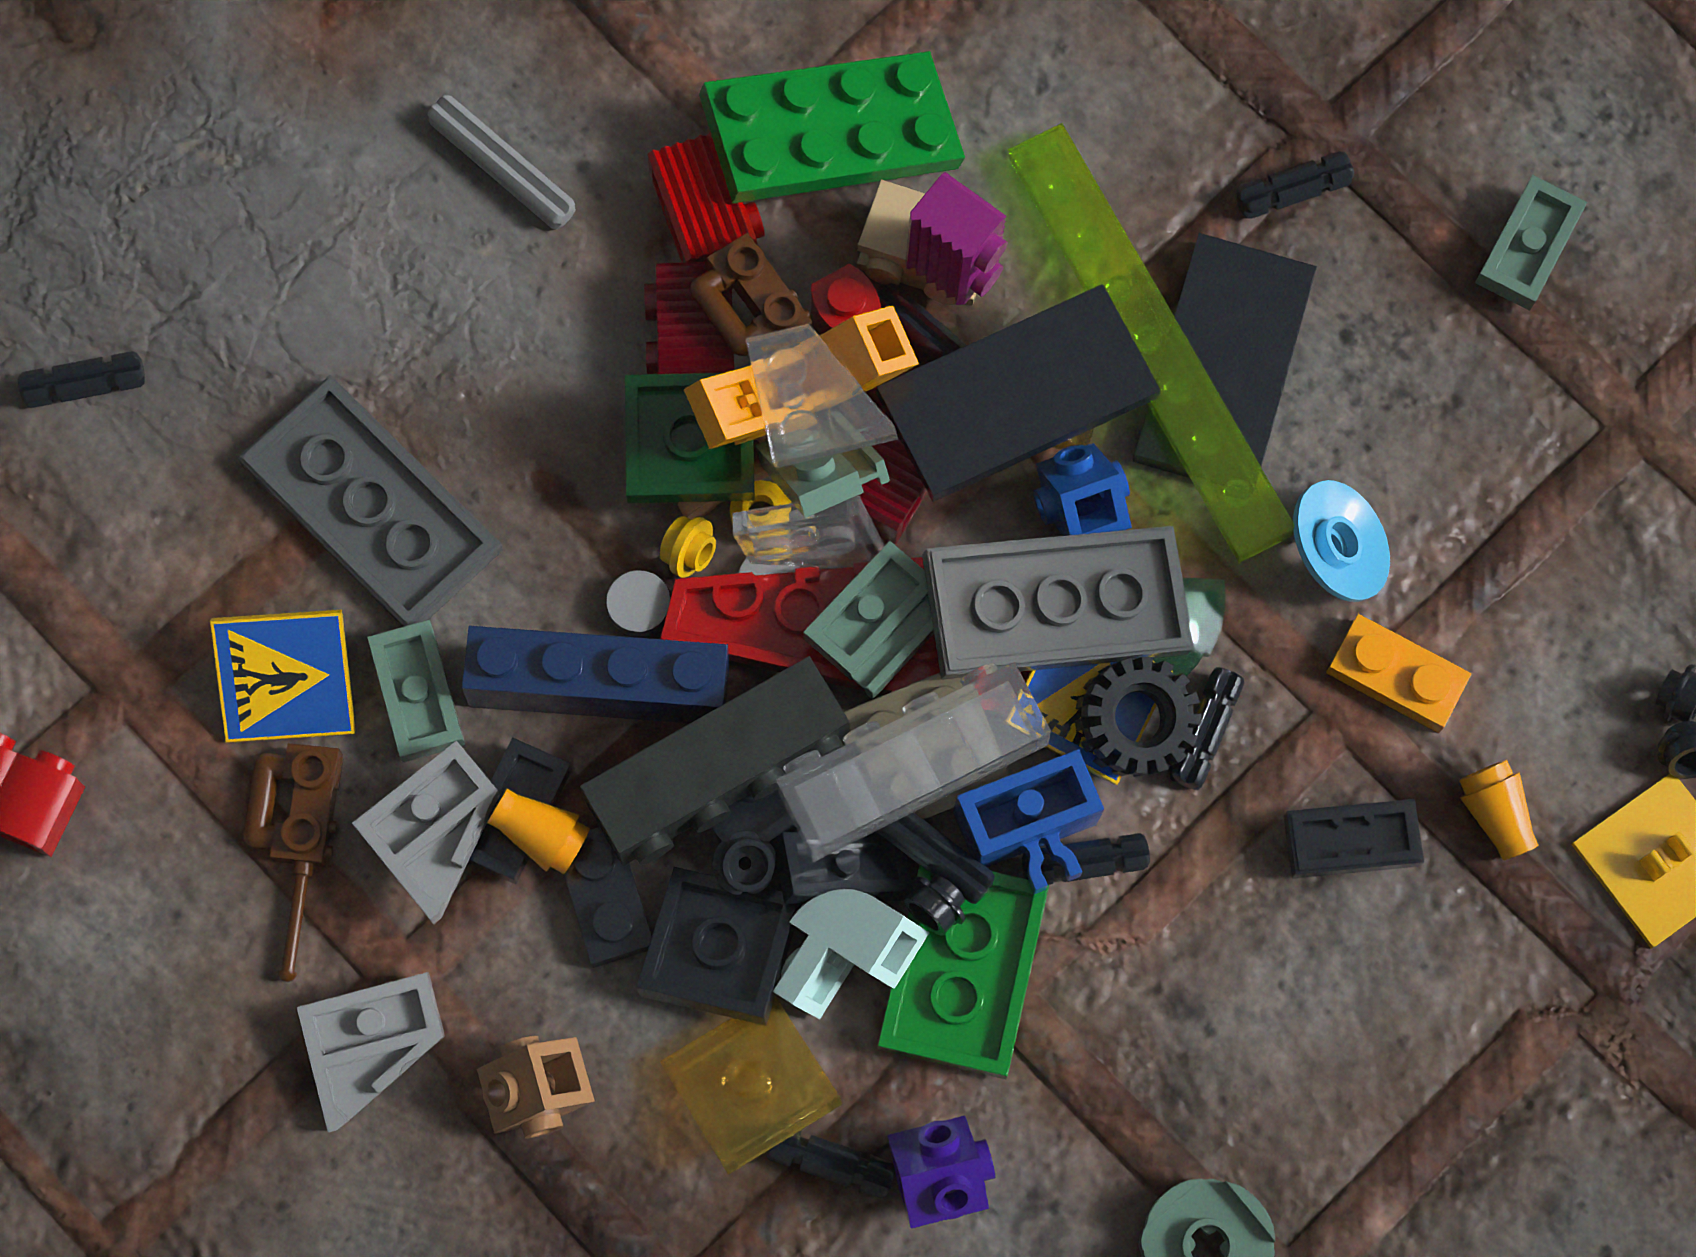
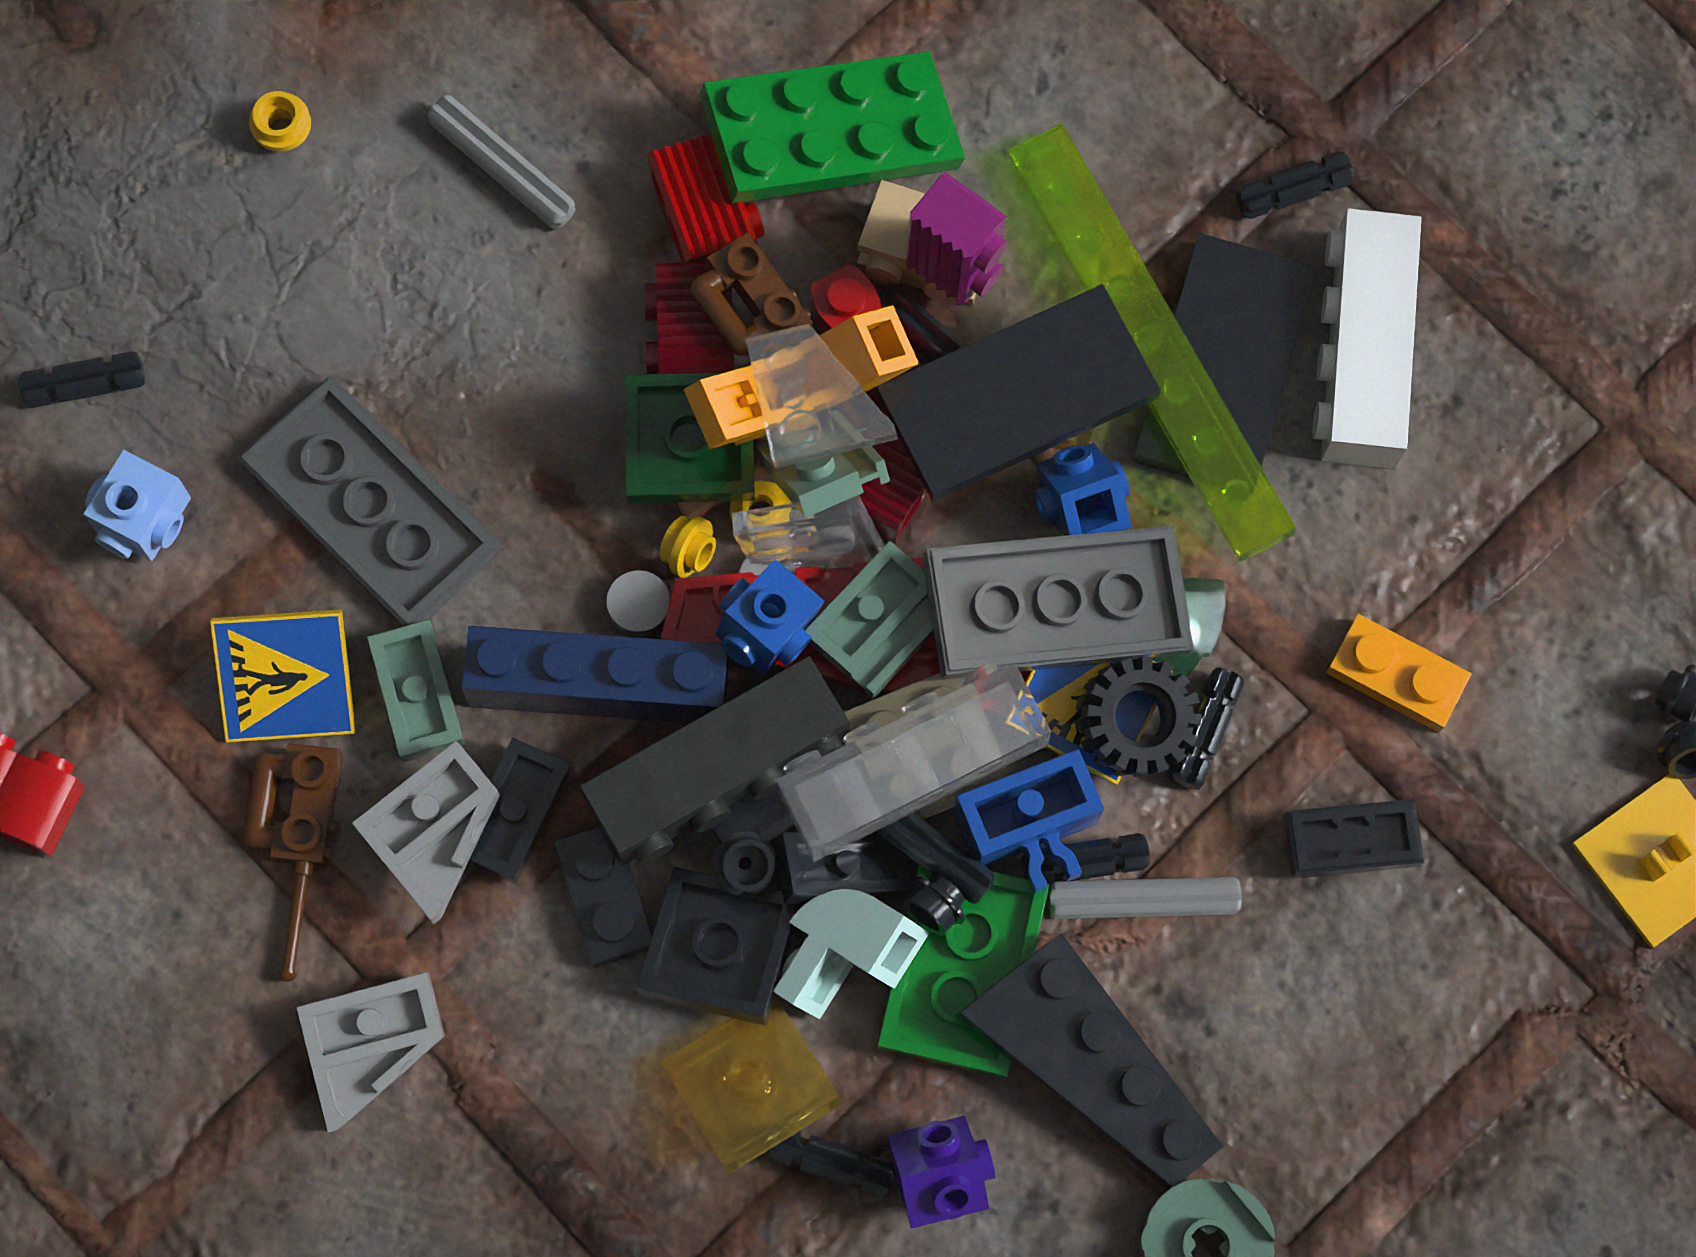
(136, 508): none -> light blue brick
(276, 106): none -> yellow plate
(535, 1085): medium nougat brick -> none
(540, 830): light orange cone -> none
(767, 618): none -> blue brick
(1080, 1046): none -> black wing
(1144, 897): none -> light grey axle
(1341, 541): medium azure dish -> none
(1369, 339): none -> white brick
(1500, 807): light orange cone -> none
(1531, 242): sand green plate -> none

